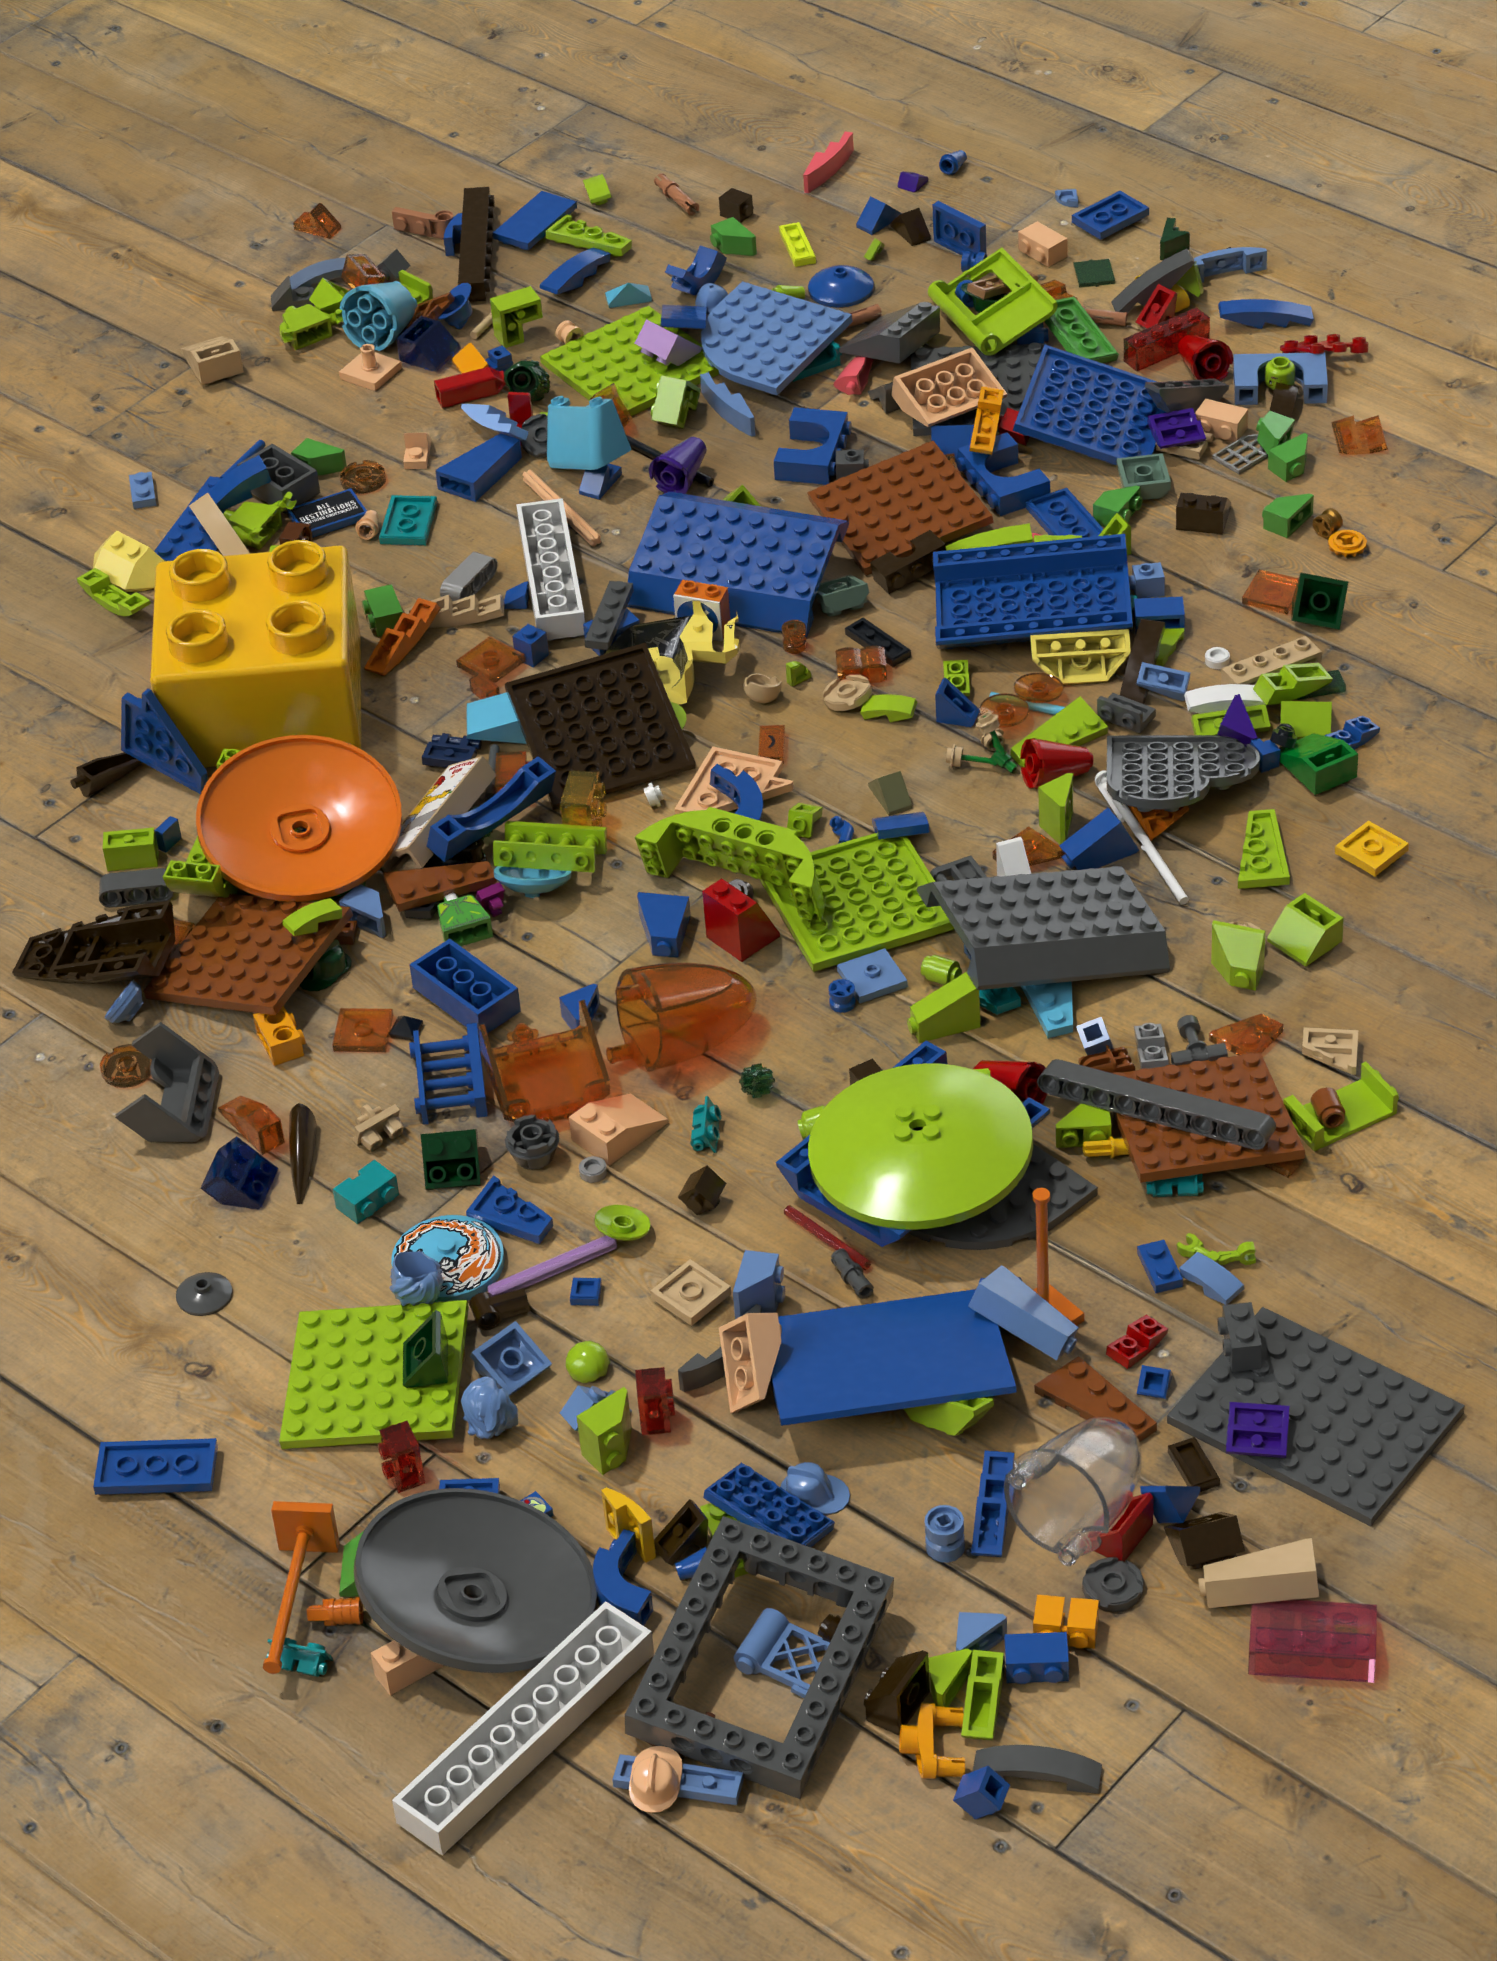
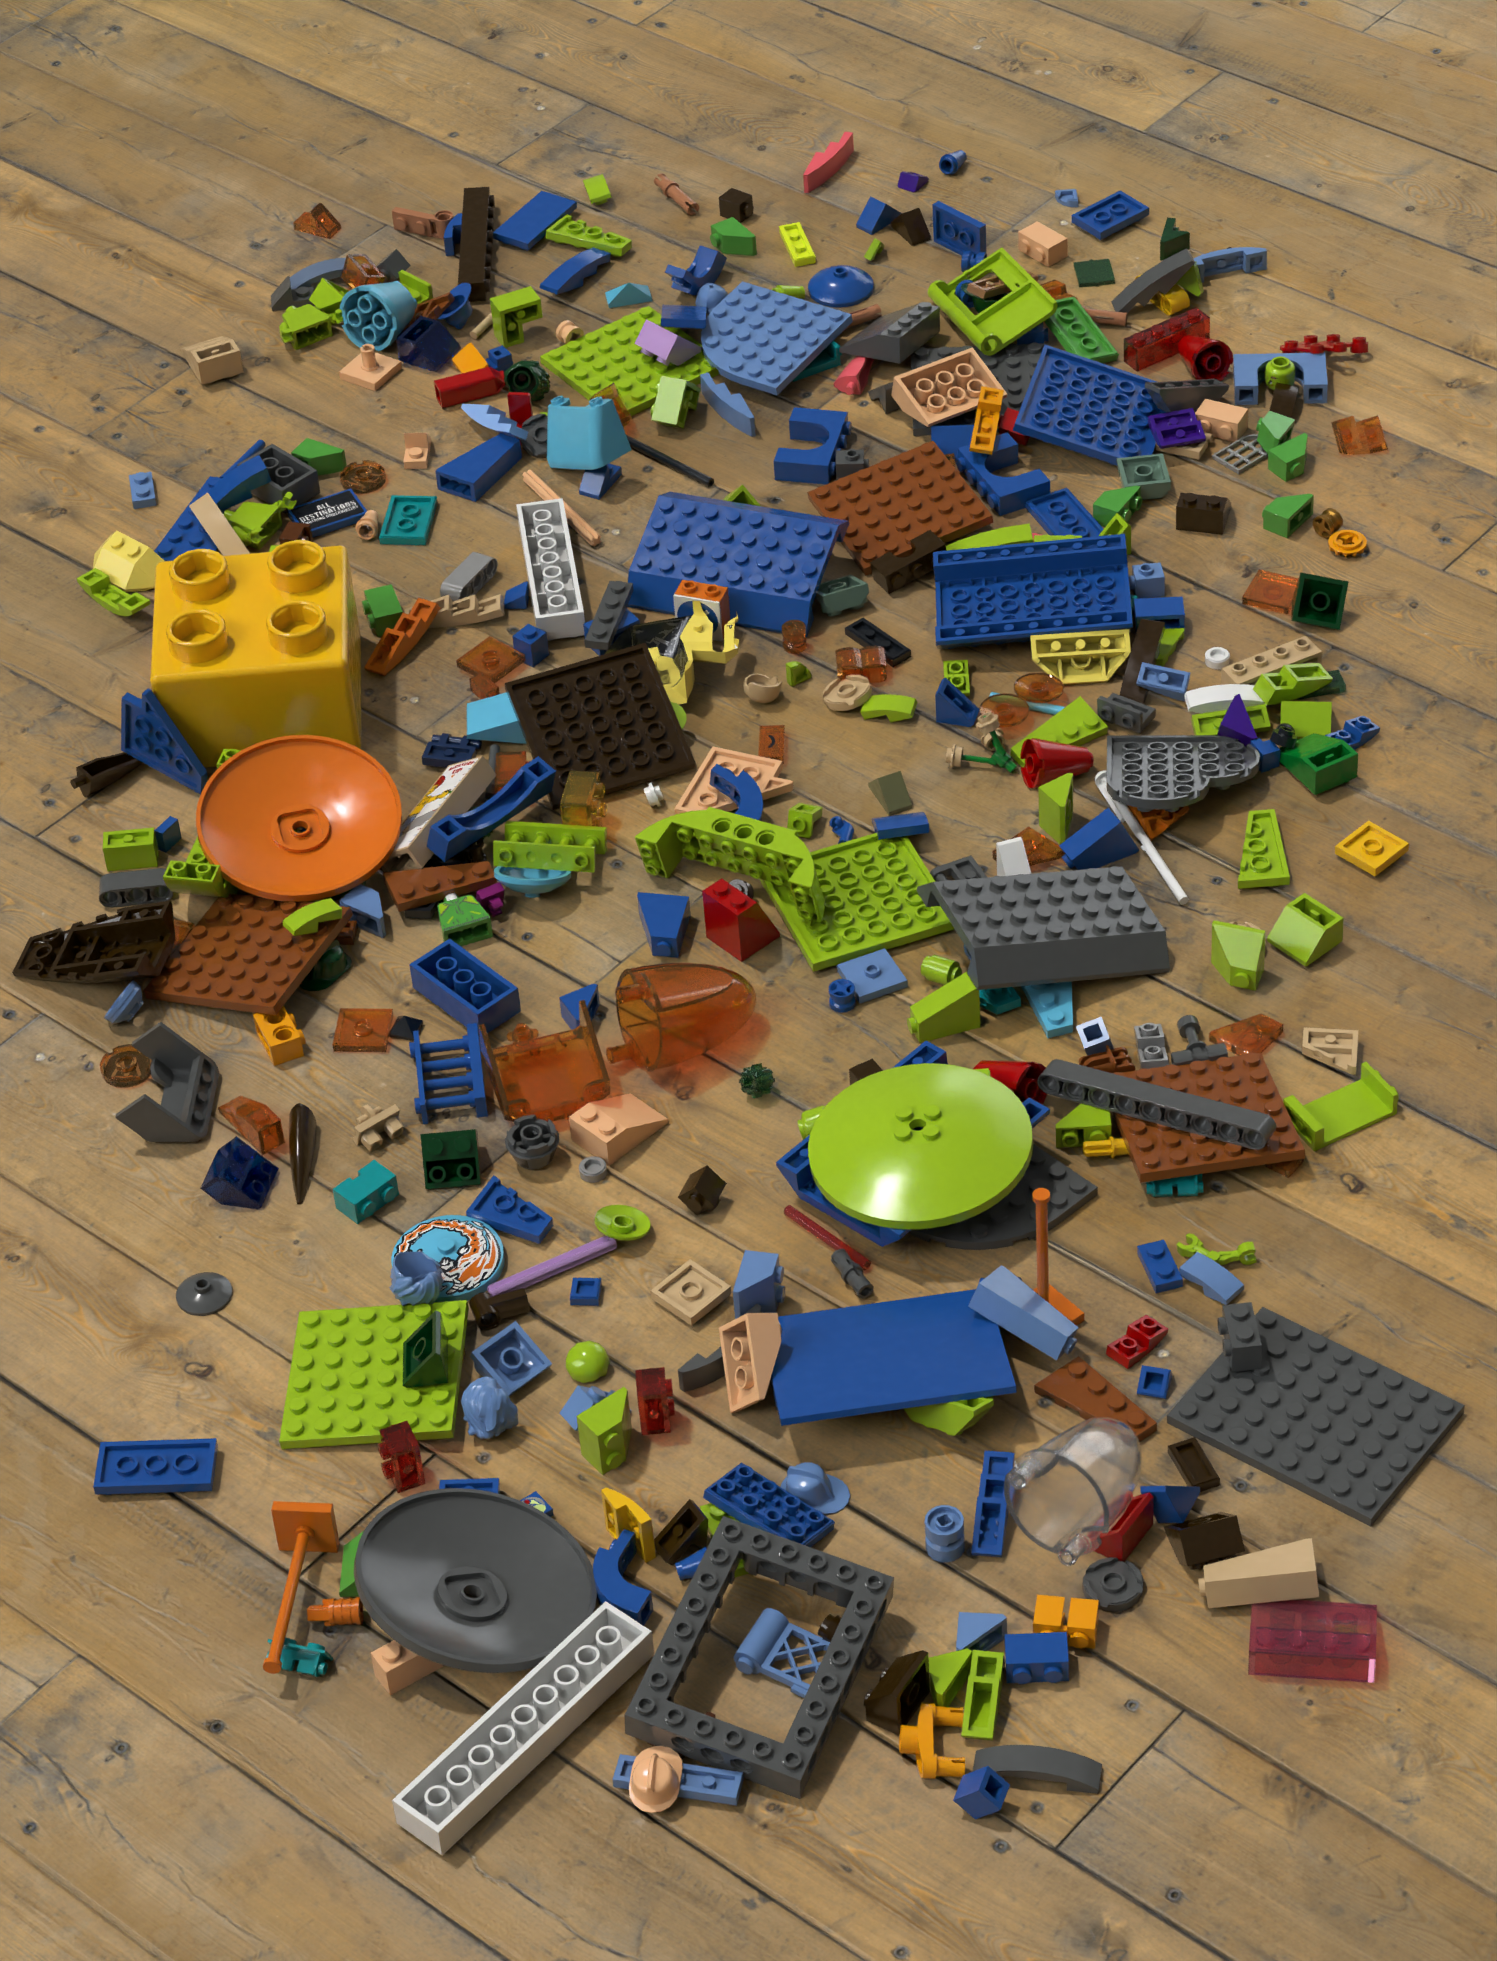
(678, 466): dark purple cone -> none
(706, 1126): teal hinge -> none
(1158, 307): red slope -> none
(1257, 1429): dark purple slope -> none
(1258, 311): blue slope -> none
(1328, 1107): dark orange brick -> none

